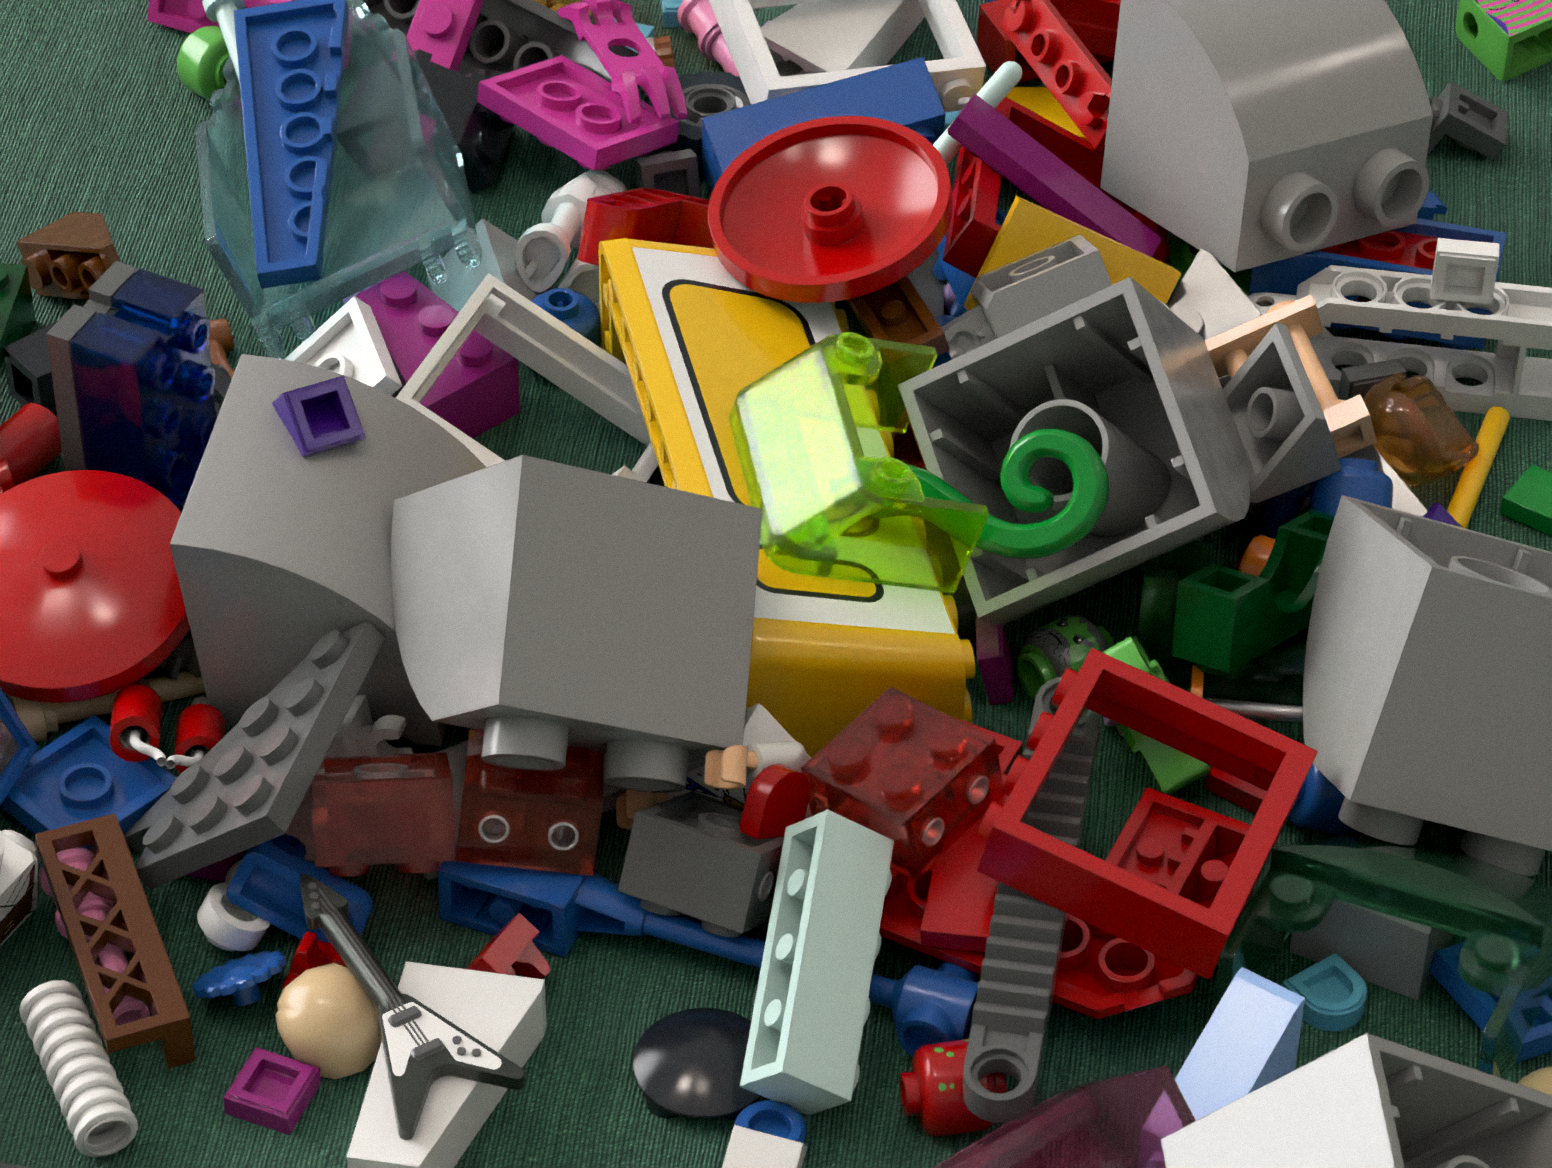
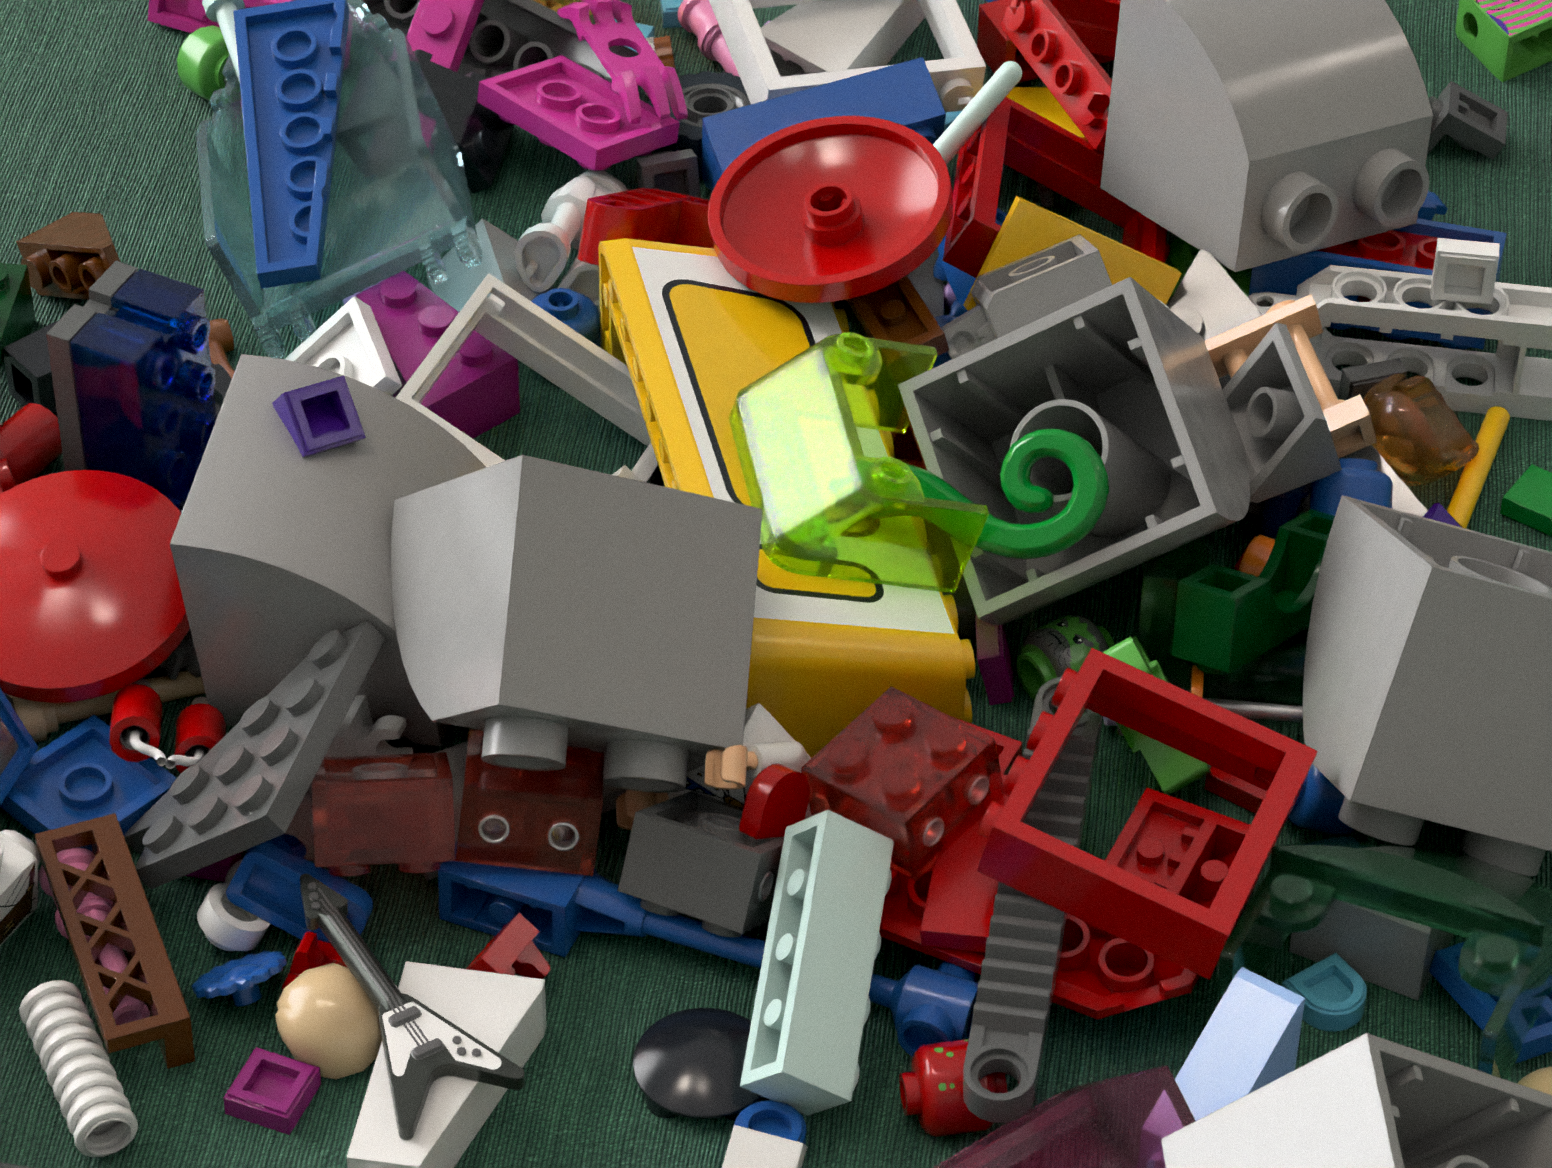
(1046, 176): magenta tile -> none

